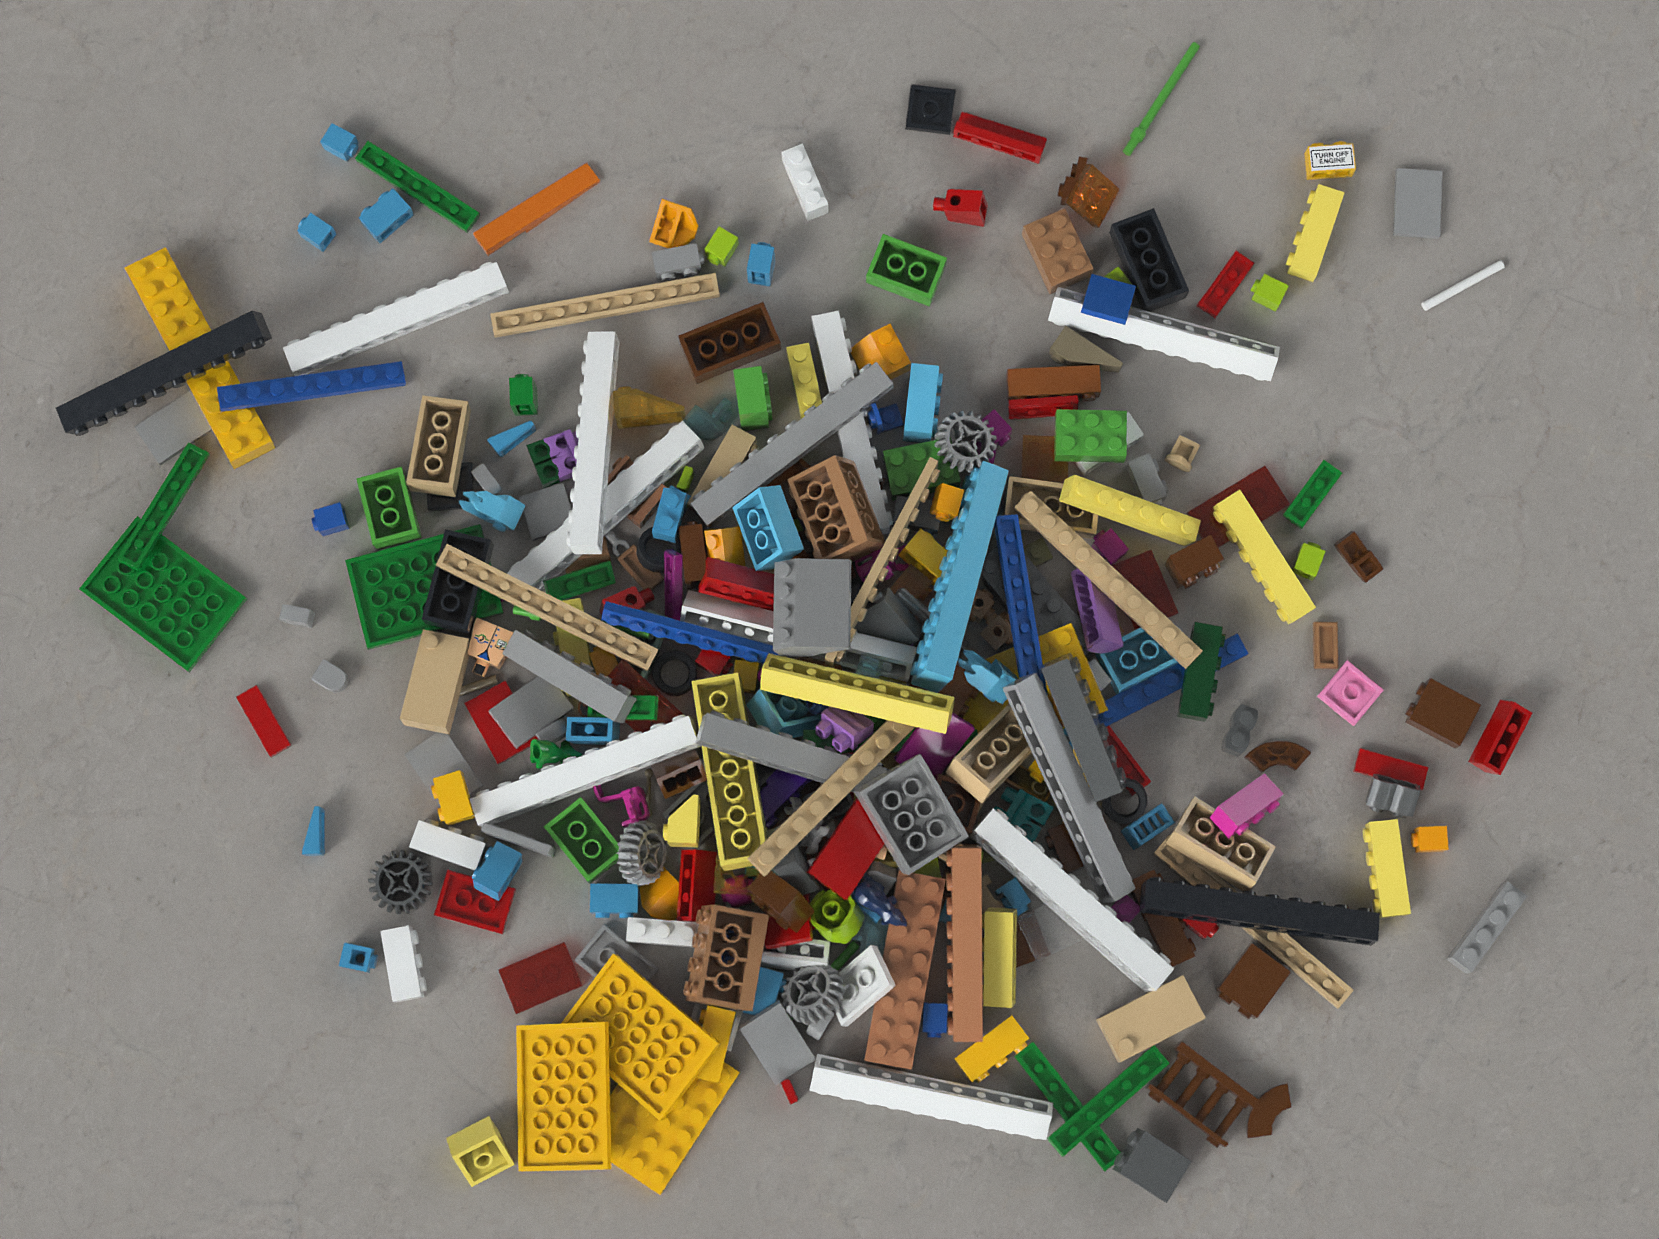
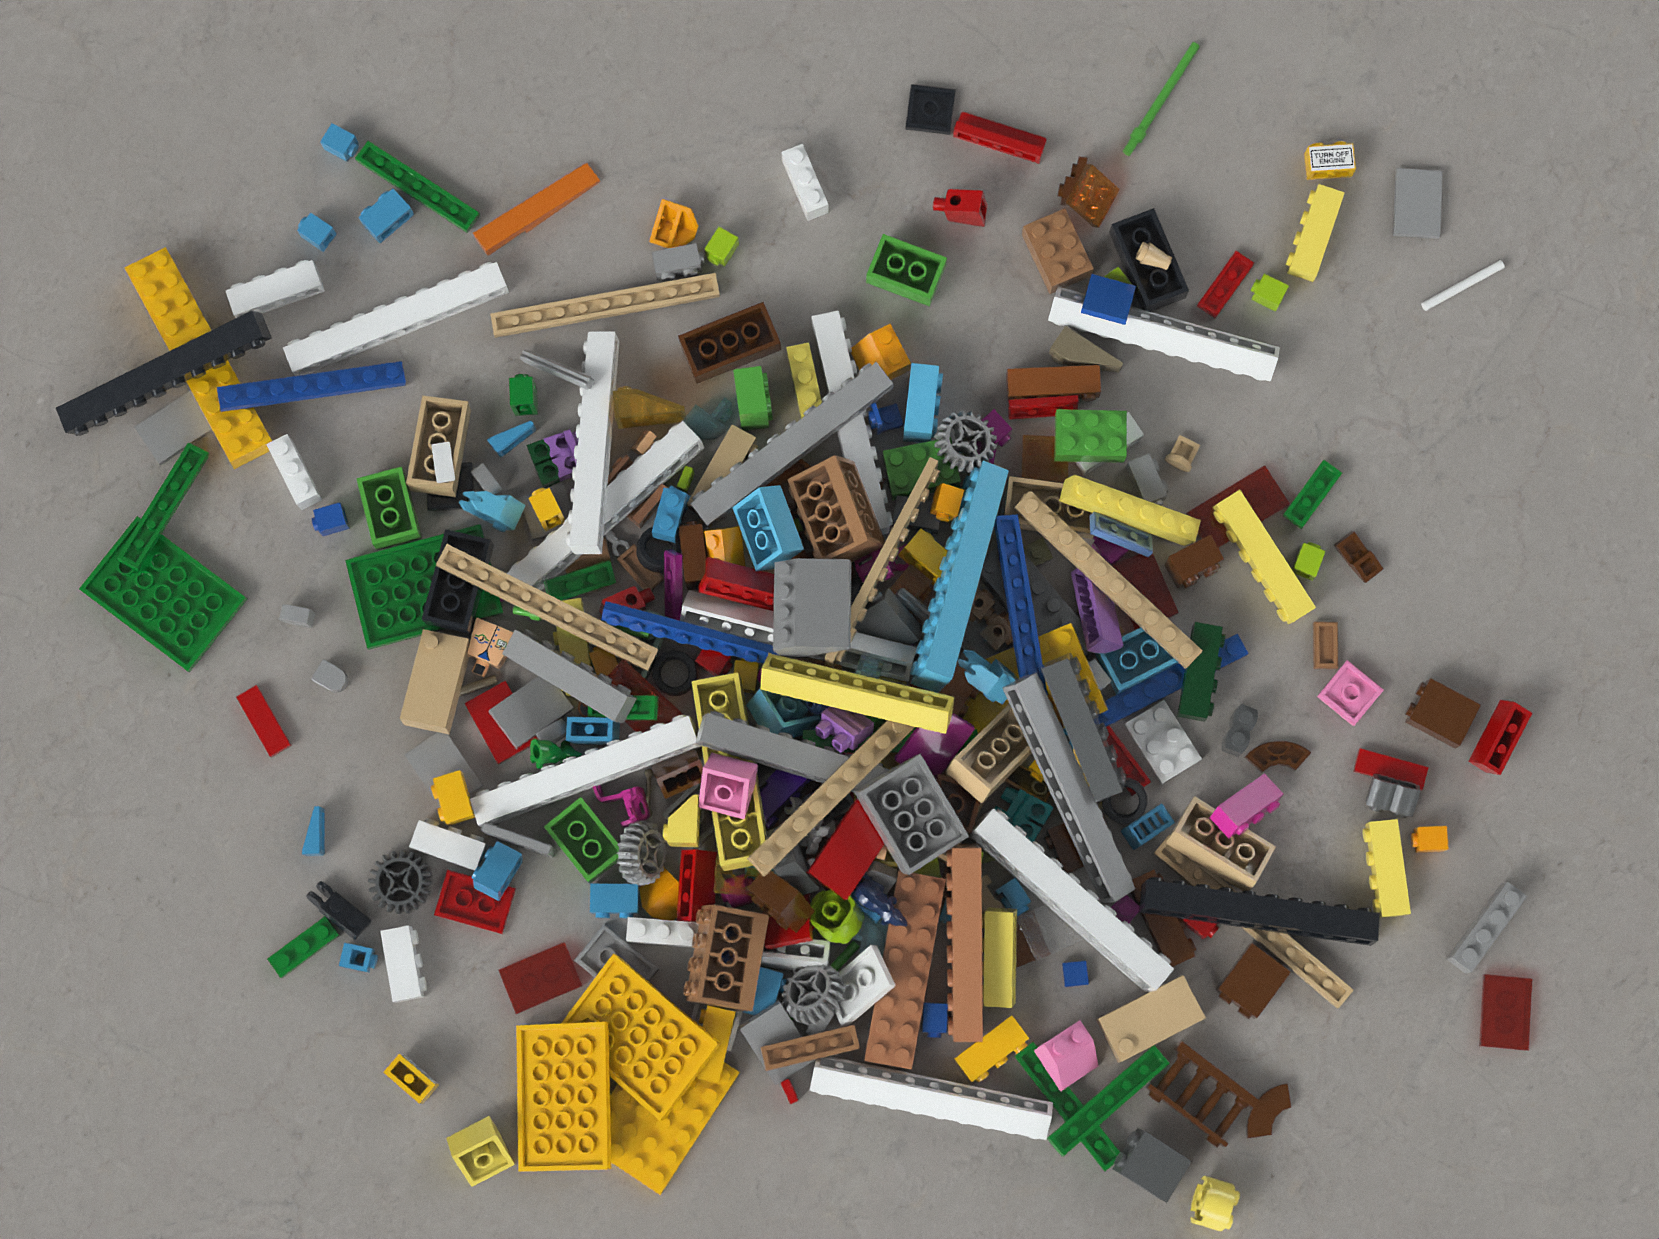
(275, 290): none -> white brick
(294, 472): none -> white brick
(303, 947): none -> green plate
(339, 911): none -> black hinge
(411, 1078): none -> yellow brick
(443, 462): none -> white sticker
(546, 508): none -> yellow brick
(557, 369): none -> light grey axle
(644, 442): none -> light nougat plate
(727, 785): none -> bright pink slope
(761, 264): dark azure brick -> none
(810, 1048): none -> medium nougat plate
(1068, 1055): none -> bright pink slope
(1075, 974): none -> blue tile
(1121, 534): none -> tile
(1151, 255): none -> tan cone
(1162, 742): none -> white plate
(1214, 1204): none -> light yellow brick
(1505, 1012): none -> clear red tile

